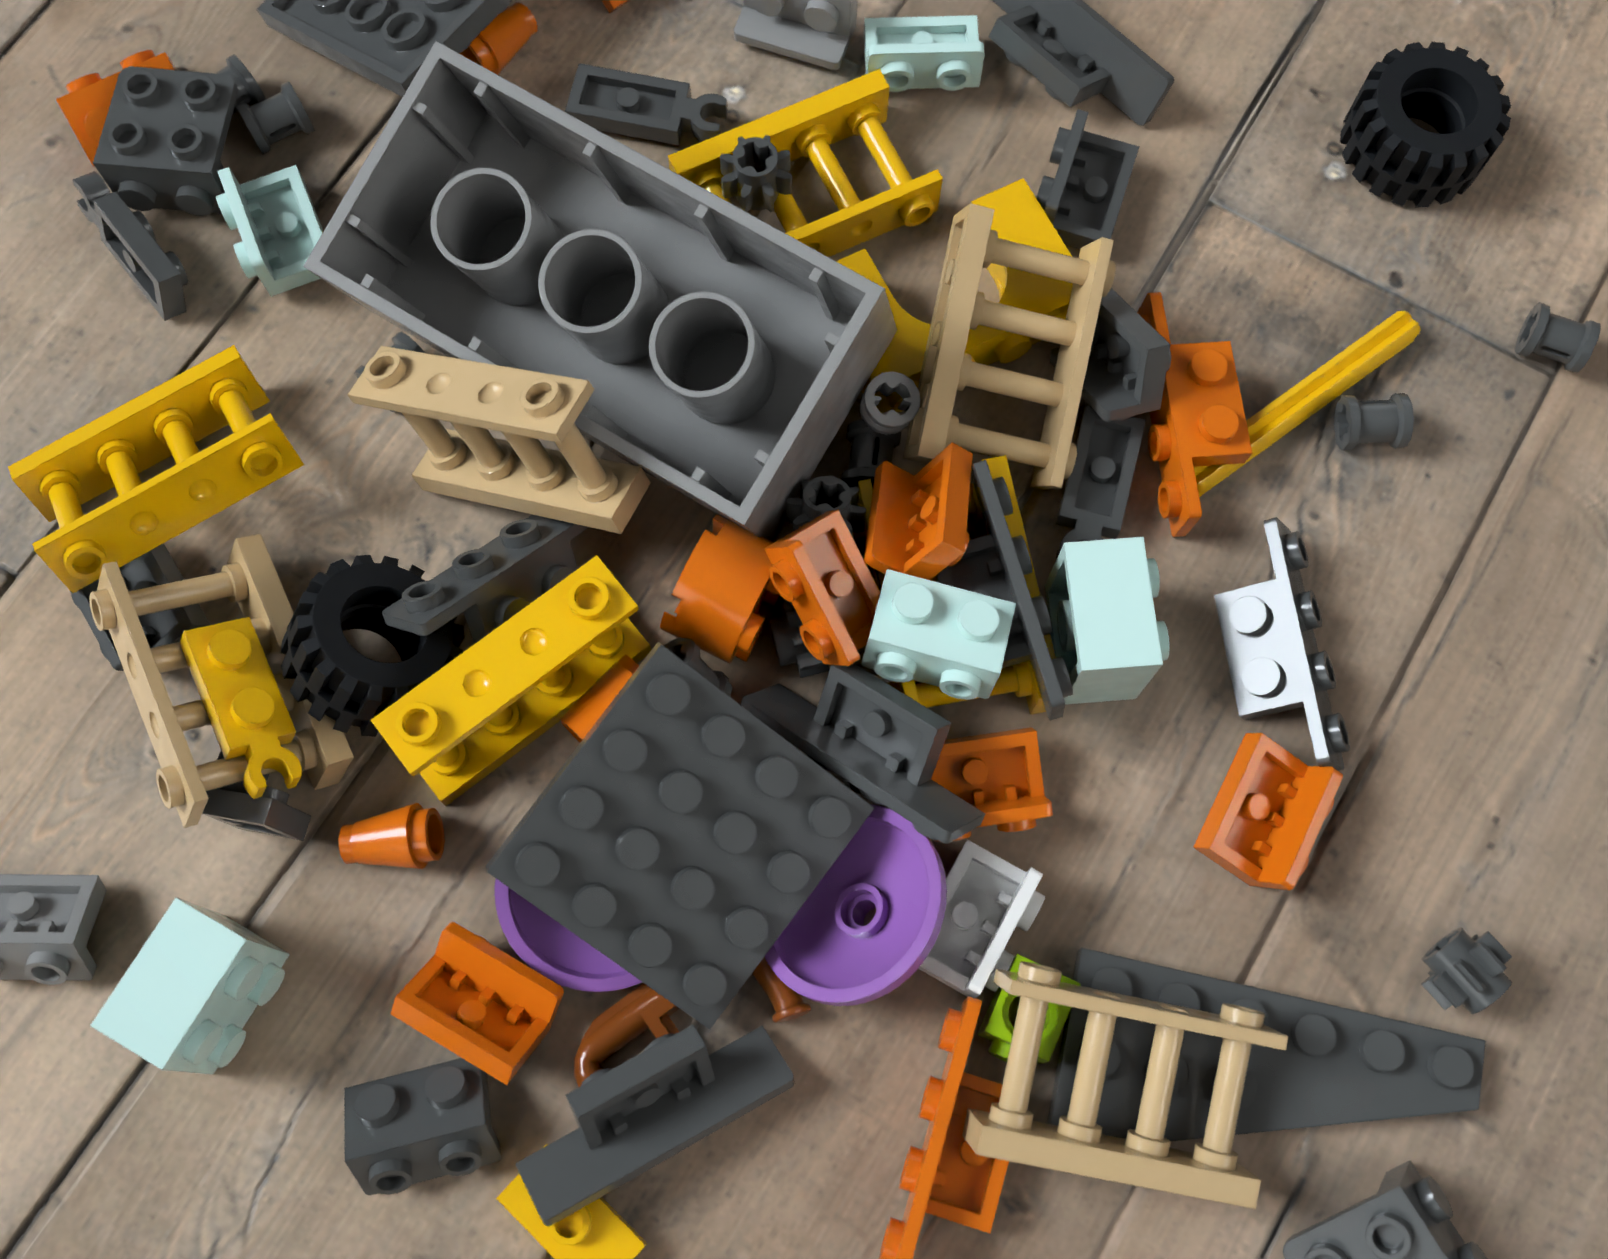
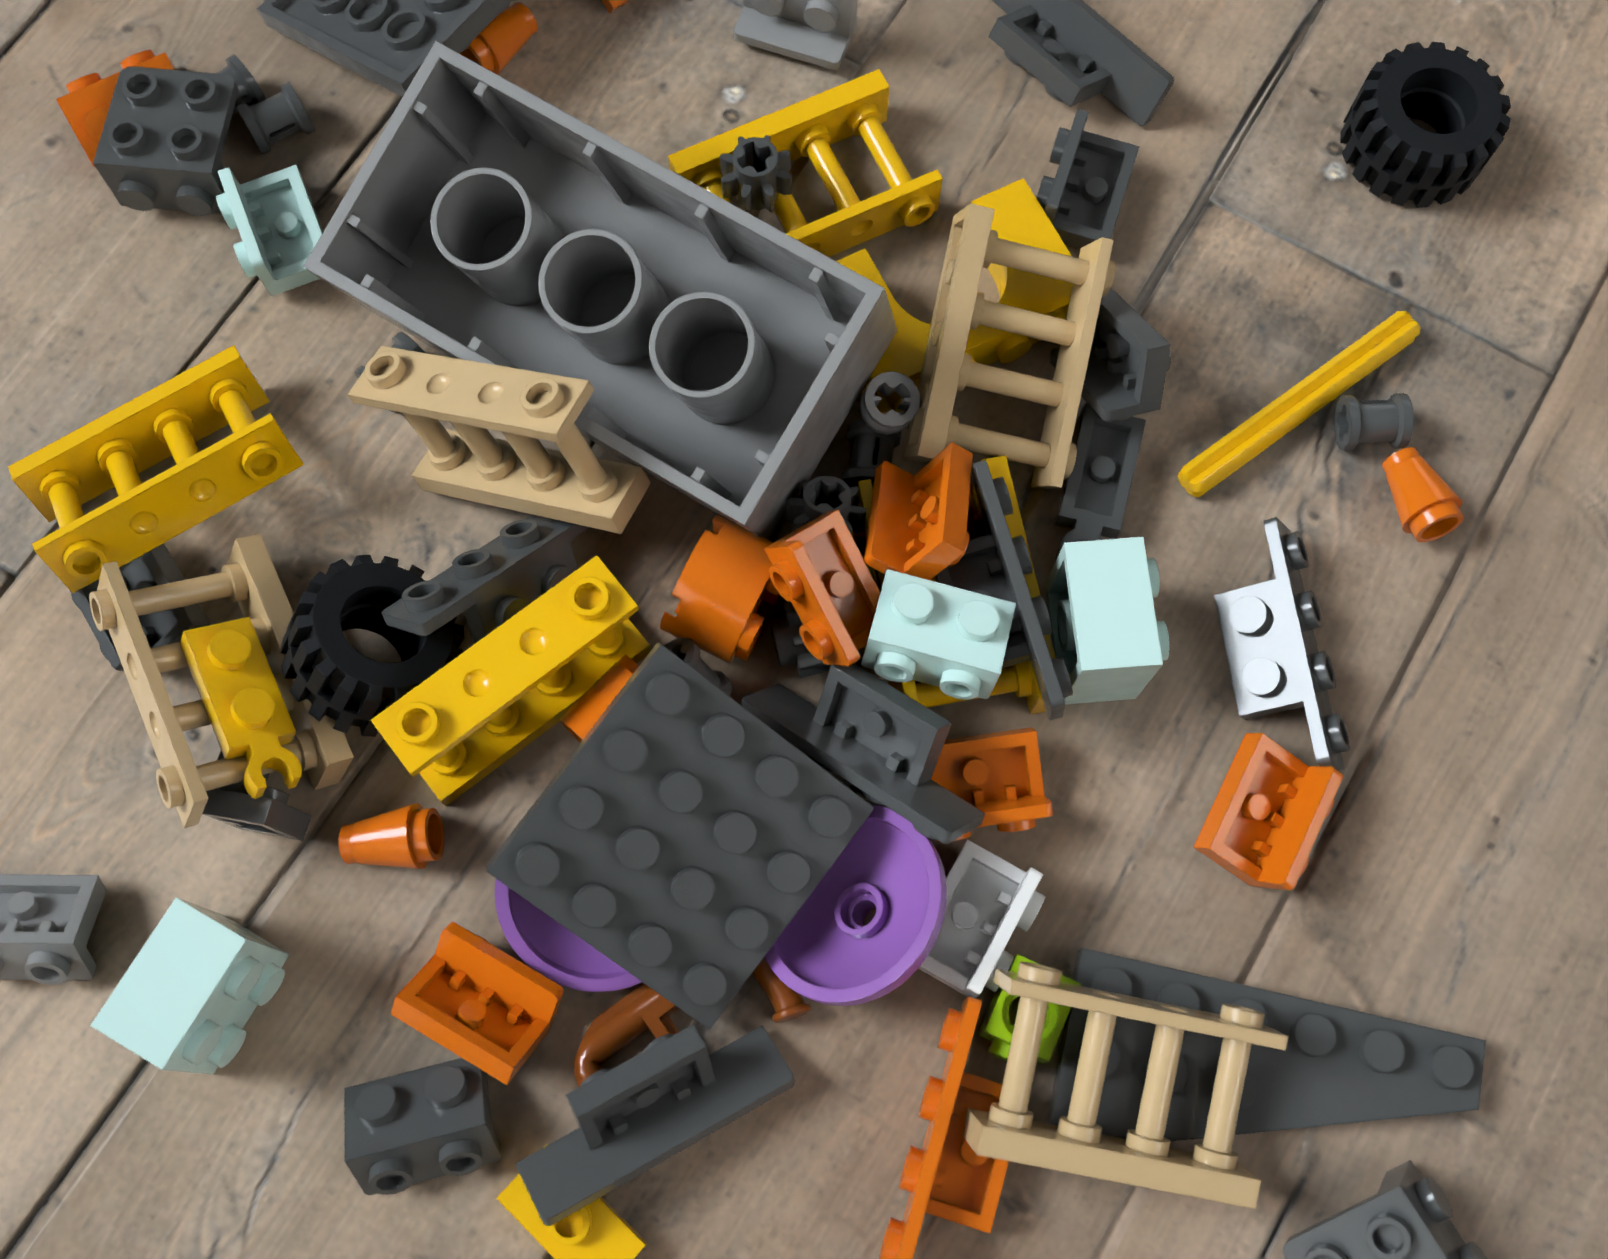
(134, 246): dark grey plate -> none
(642, 105): dark grey plate -> none
(925, 51): light aqua bracket -> none
(1197, 421): orange bracket -> none
(1421, 496): none -> orange cone
(1467, 971): dark grey gear -> none
(1557, 338): dark grey bush -> none

